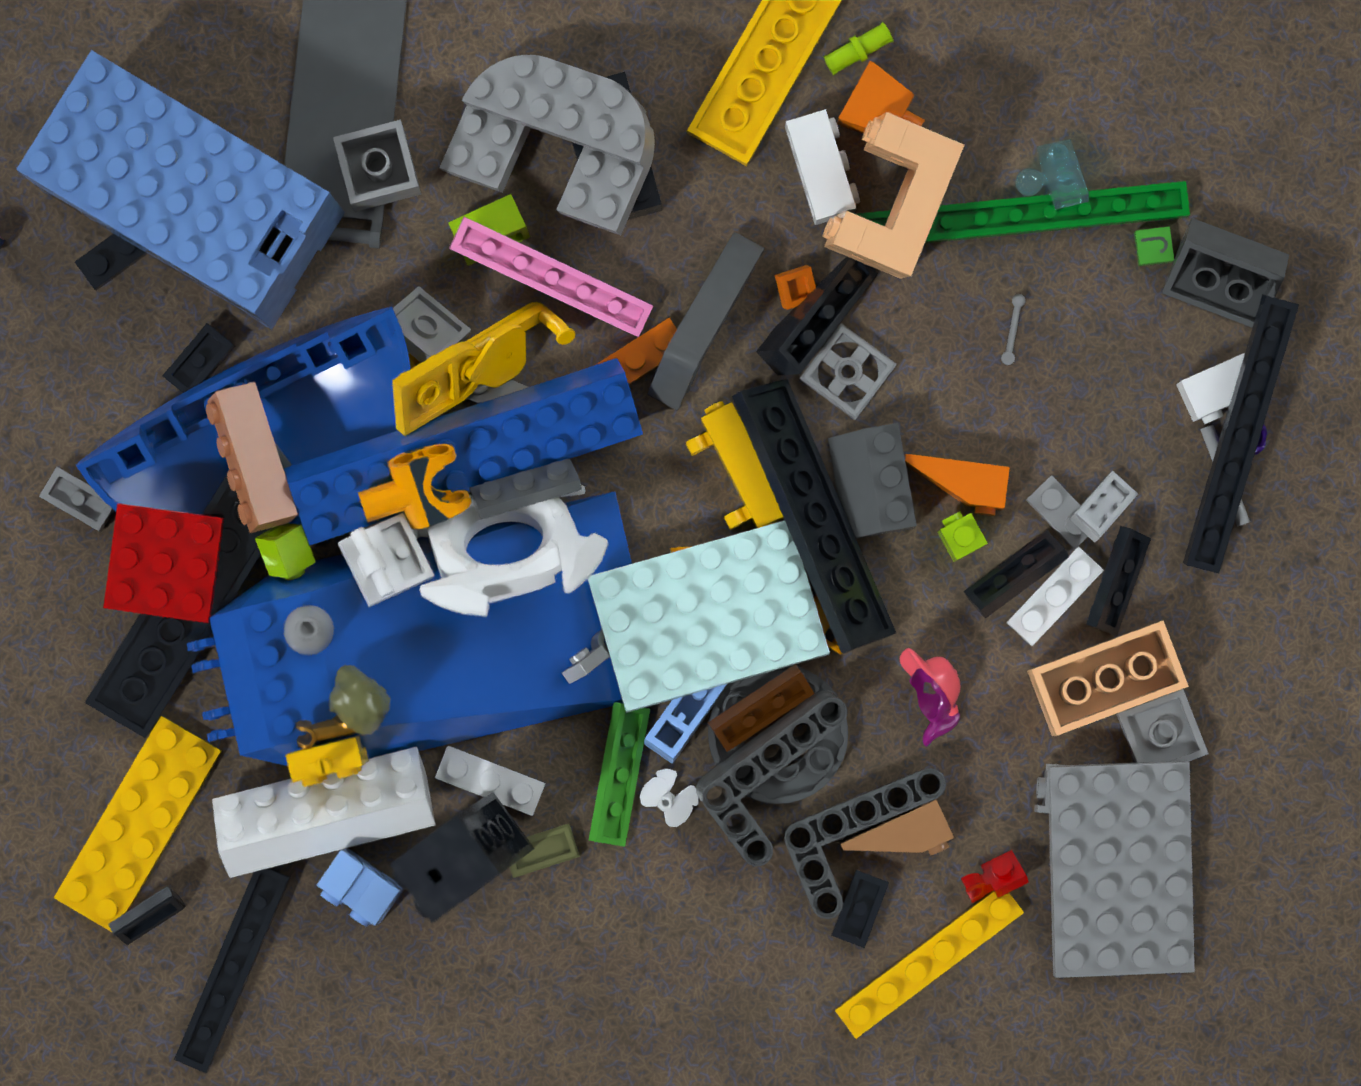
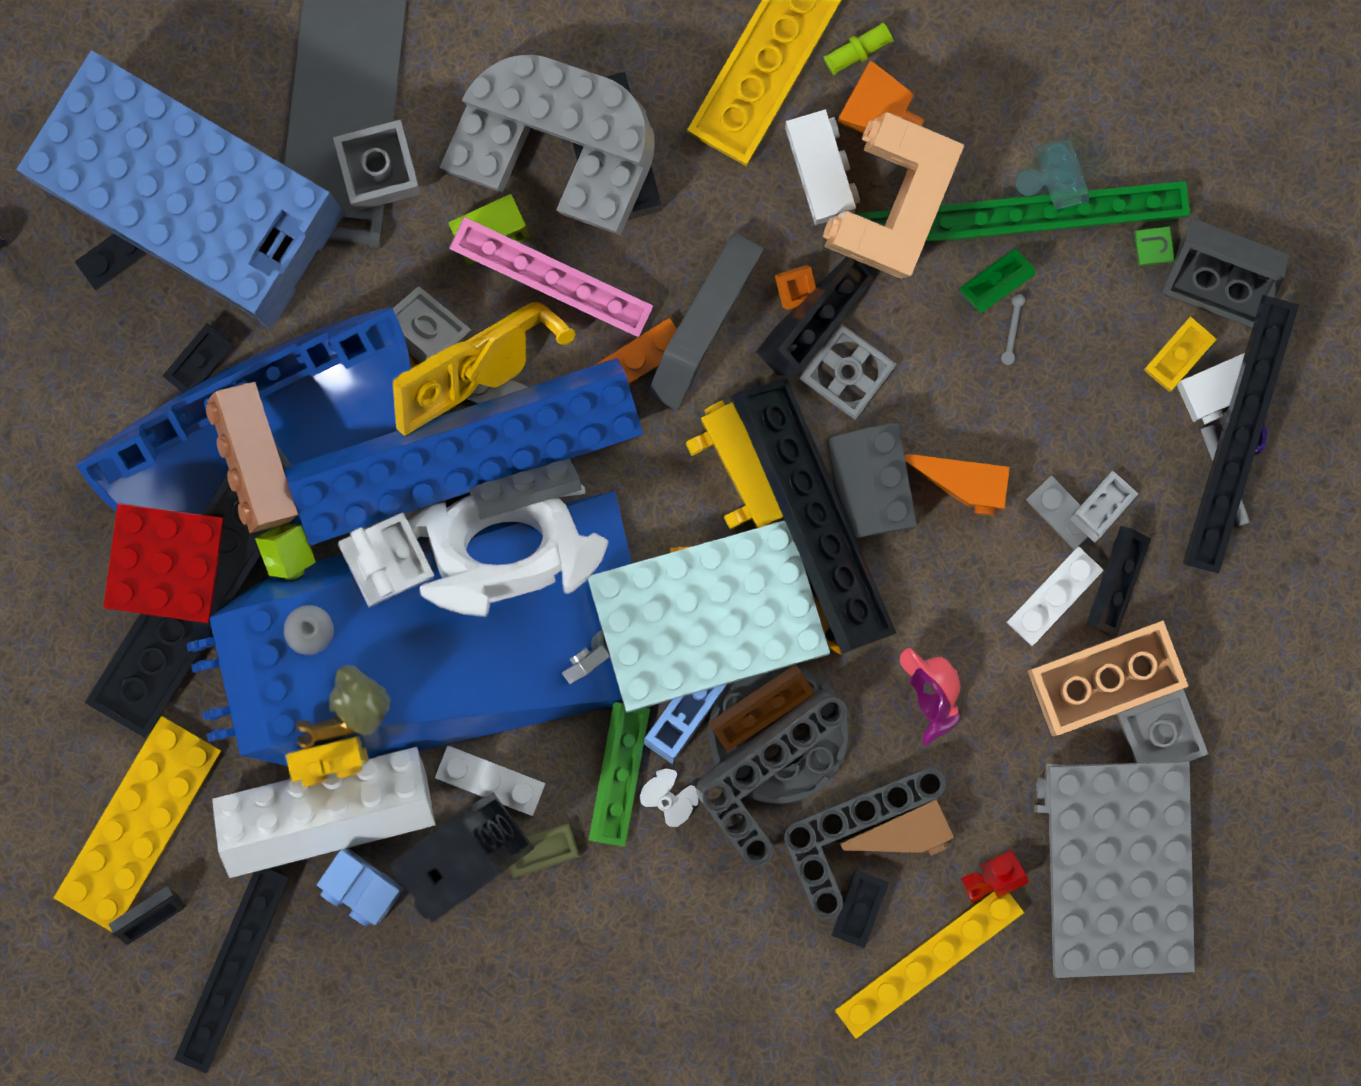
(76, 499): light grey plate -> none
(413, 491): light orange connector -> none
(961, 535): lime brick -> none
(997, 281): none -> green plate
(1016, 574): black plate -> none
(1180, 354): none -> yellow plate

